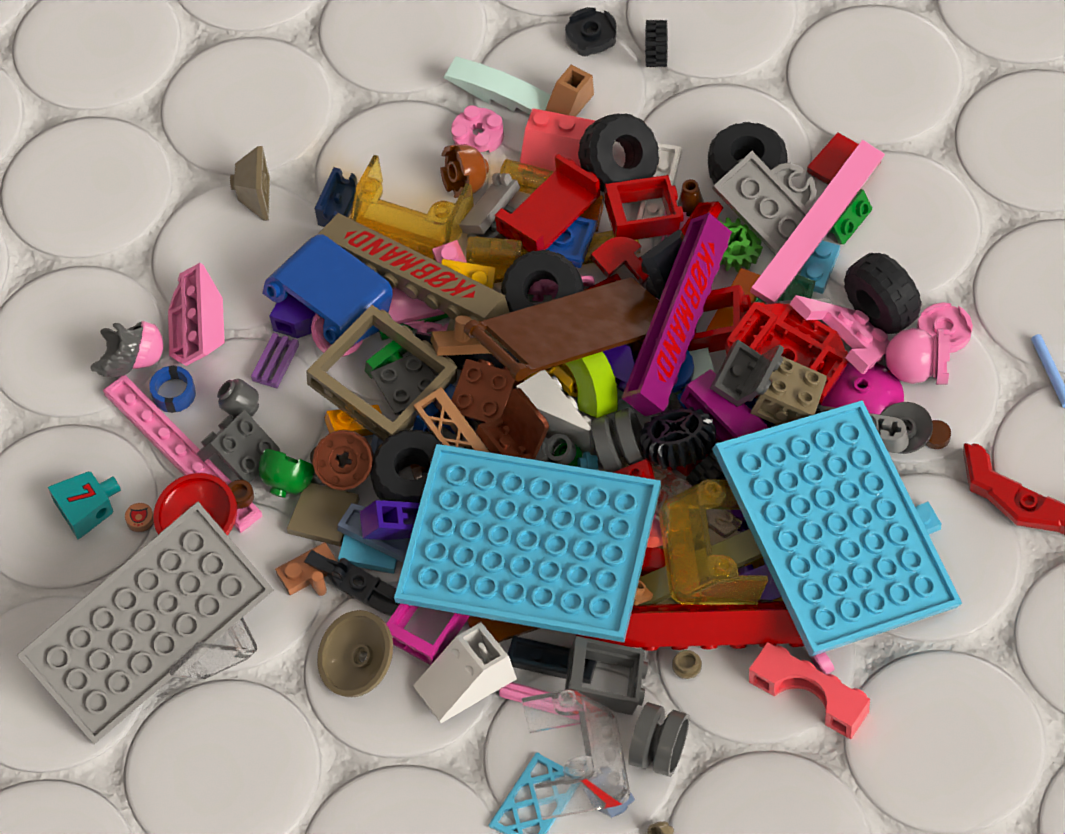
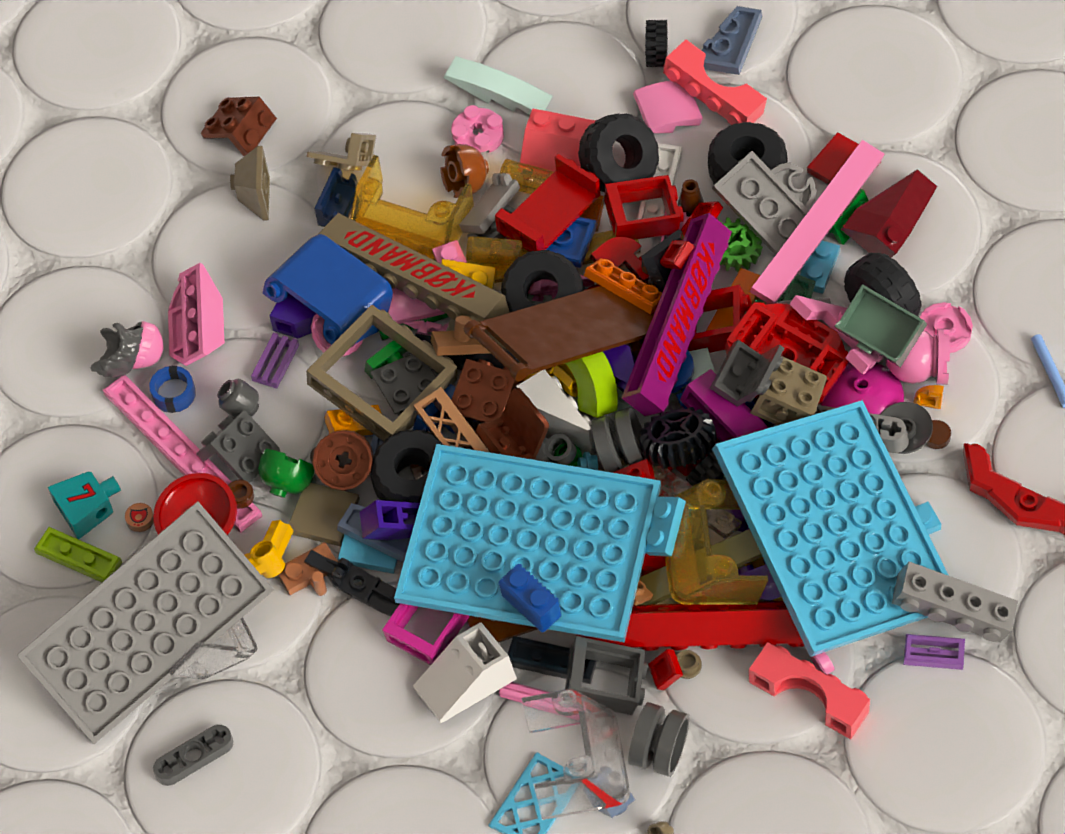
(77, 555): none -> lime tile
(190, 767): none -> dark grey beam
(242, 121): none -> copper bracket
(267, 554): none -> yellow piece
(344, 653): dark tan dish -> none
(359, 149): none -> dark tan bracket
(530, 598): none -> blue brick
(571, 92): medium nougat slope -> none
(595, 42): black plate -> none
(624, 285): none -> orange tile
(664, 526): none -> medium azure plate
(665, 669): none -> red tile
(667, 106): none -> bright pink slope
(677, 254): none -> red tile
(732, 42): none -> sand blue wing
(734, 104): none -> coral arch
(881, 326): none -> sand green container
(890, 216): none -> dark red wedge
(929, 396): none -> light orange tile
(934, 656): none -> medium lavender tile
(954, 602): none -> light grey brick

